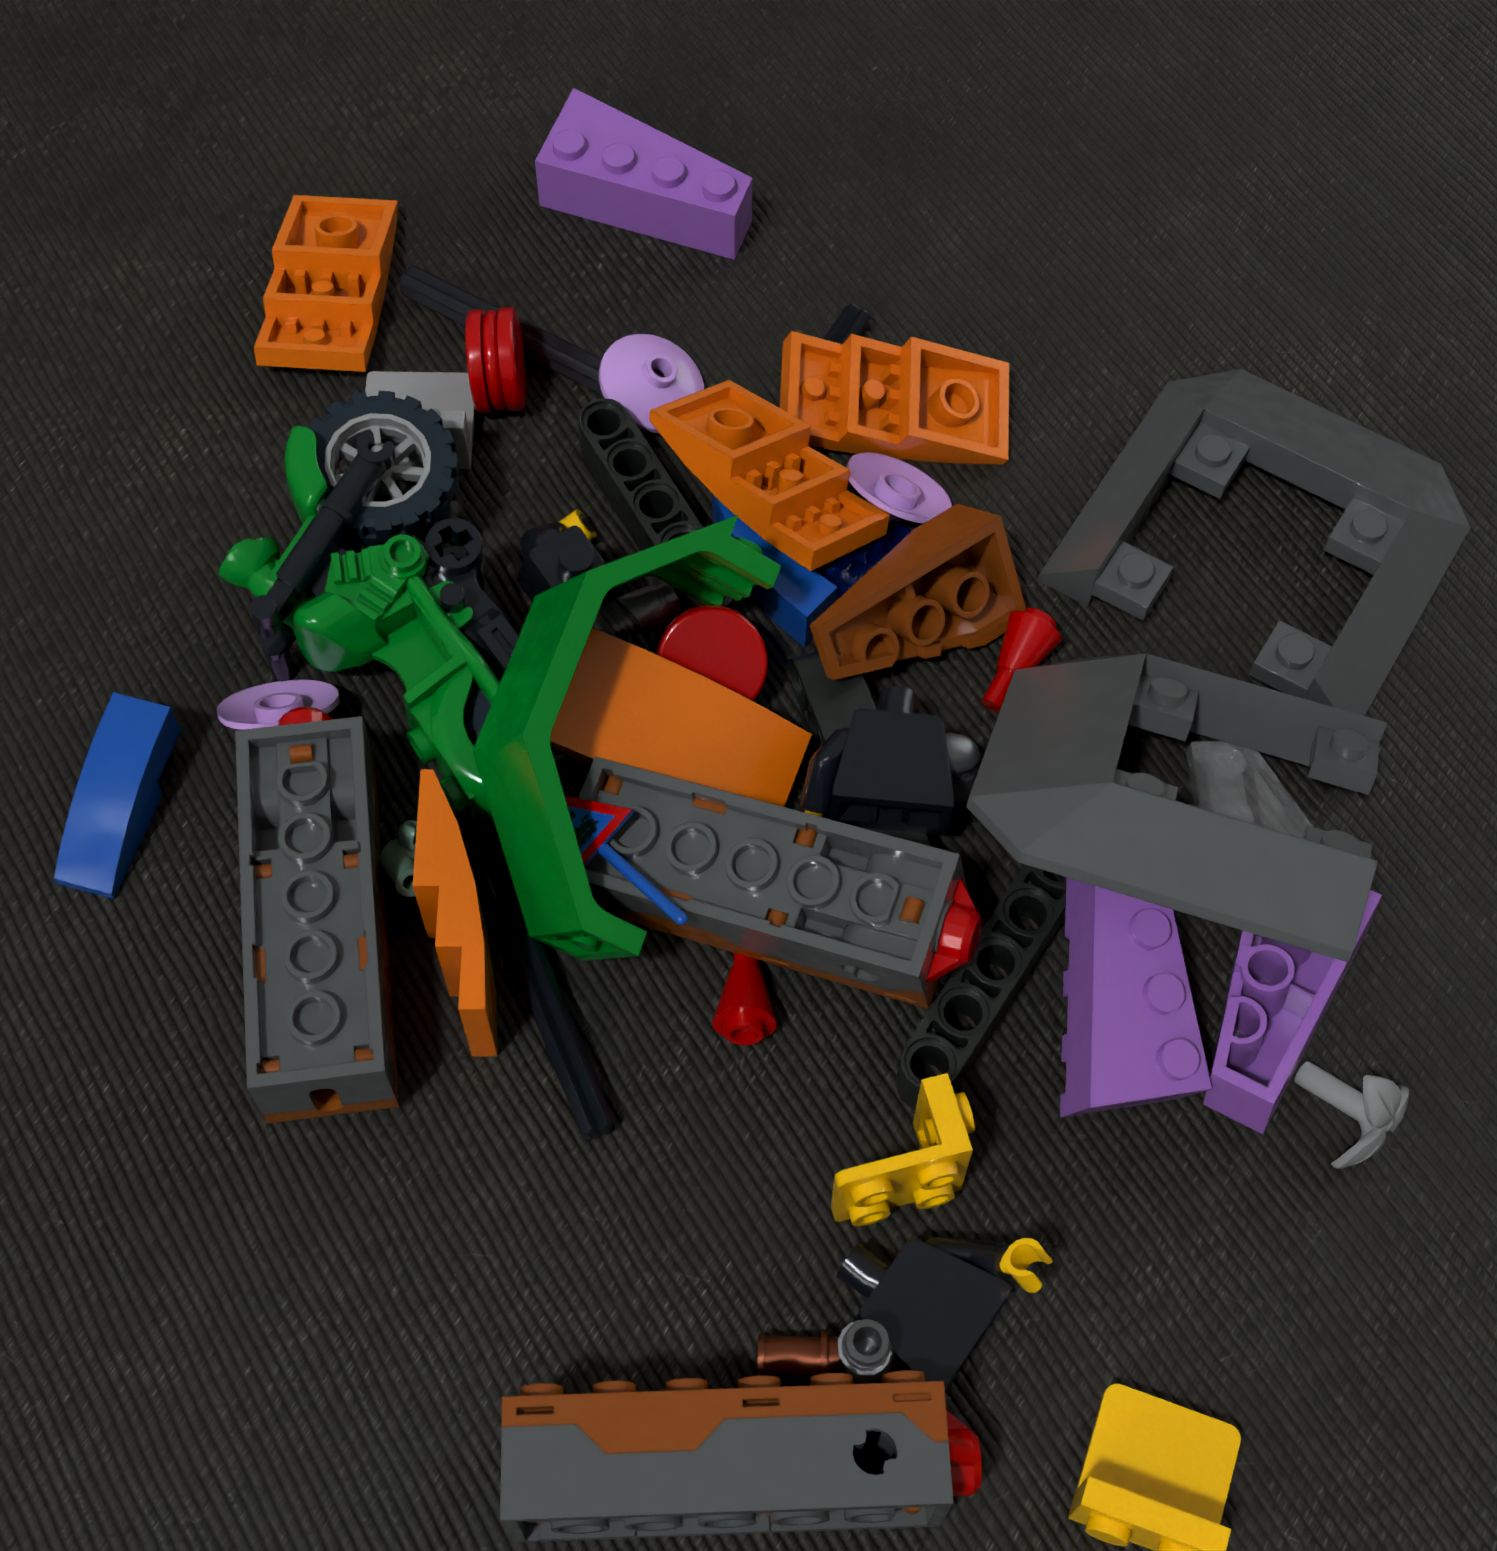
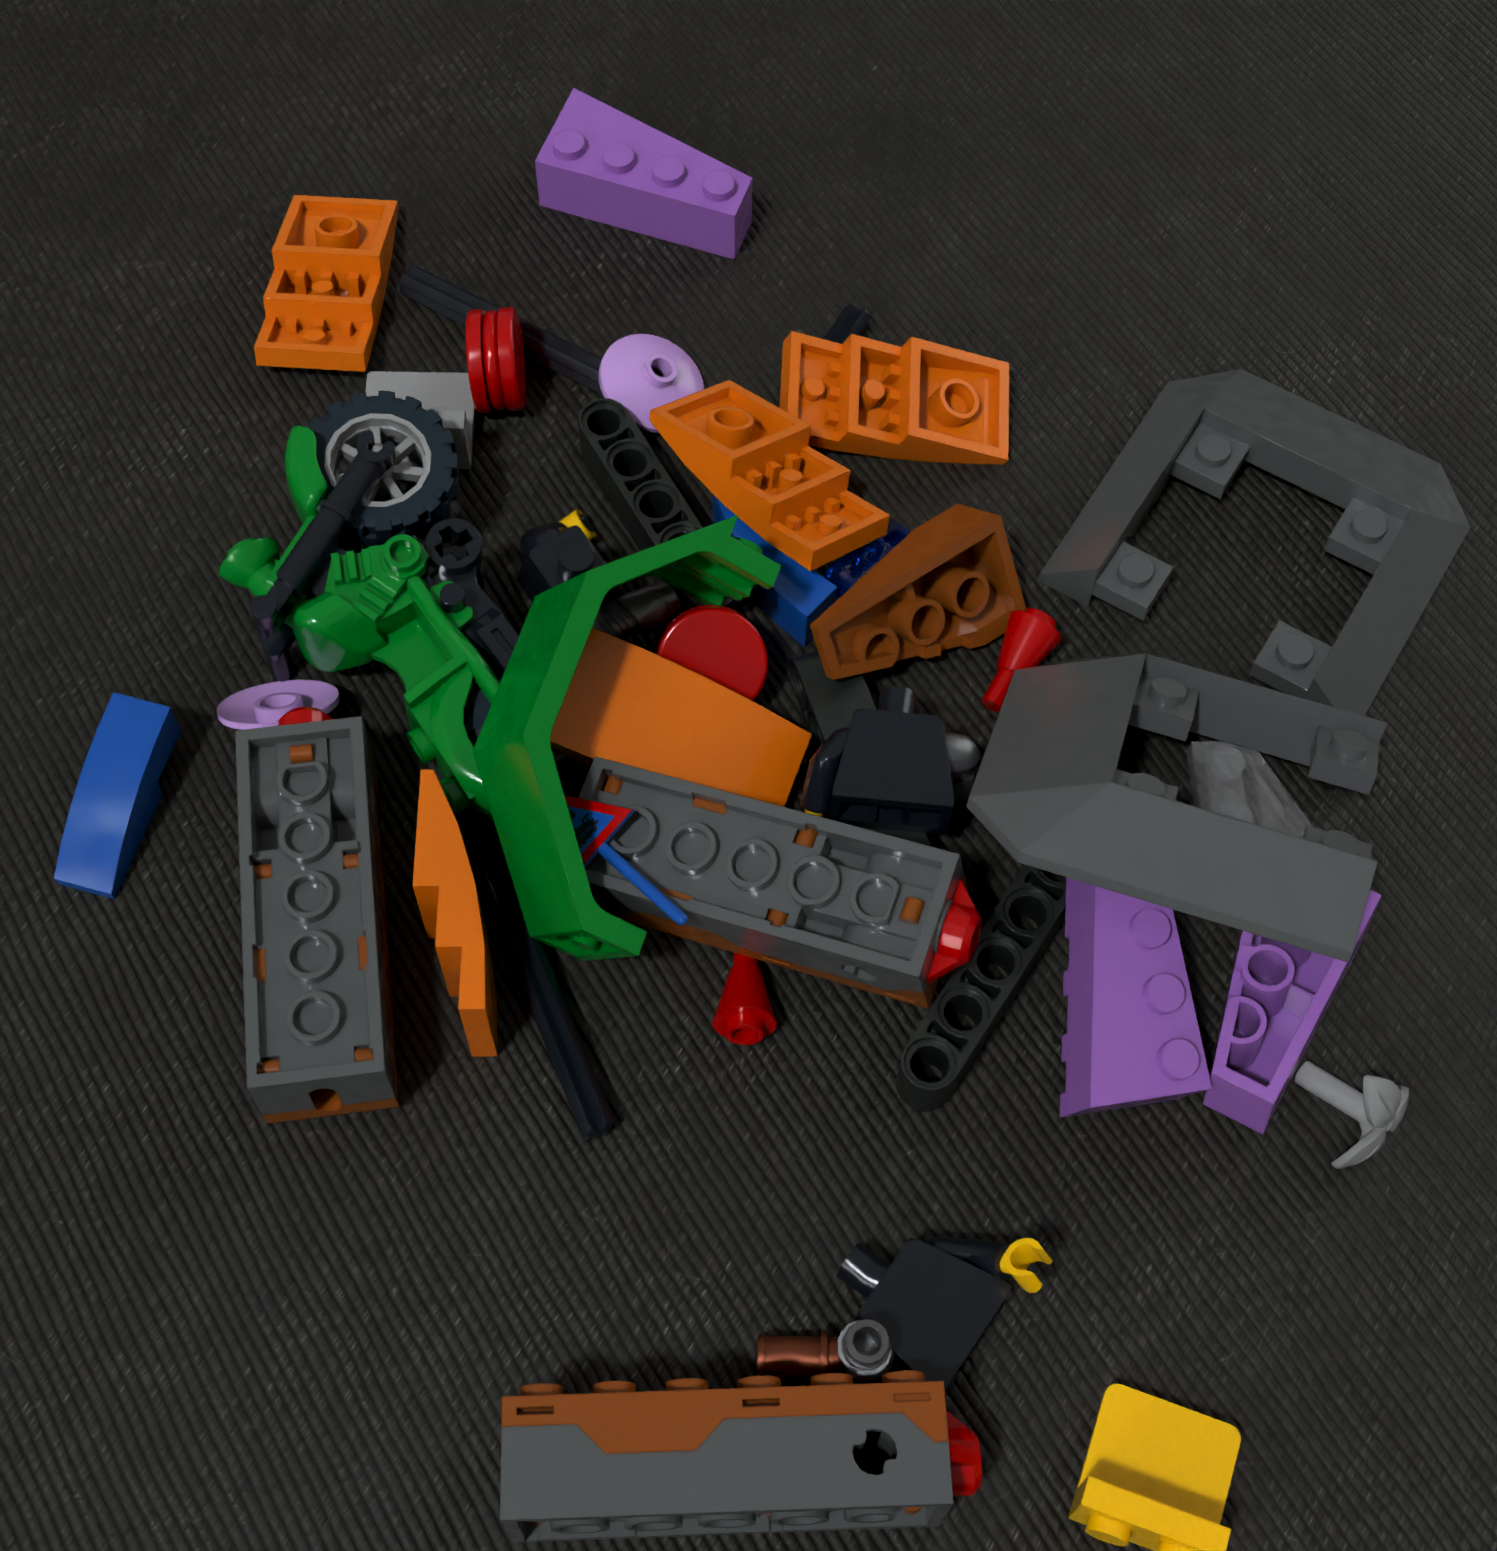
(398, 859): sand green arm -> none
(897, 487): lavender dish -> none
(919, 1176): yellow bracket -> none

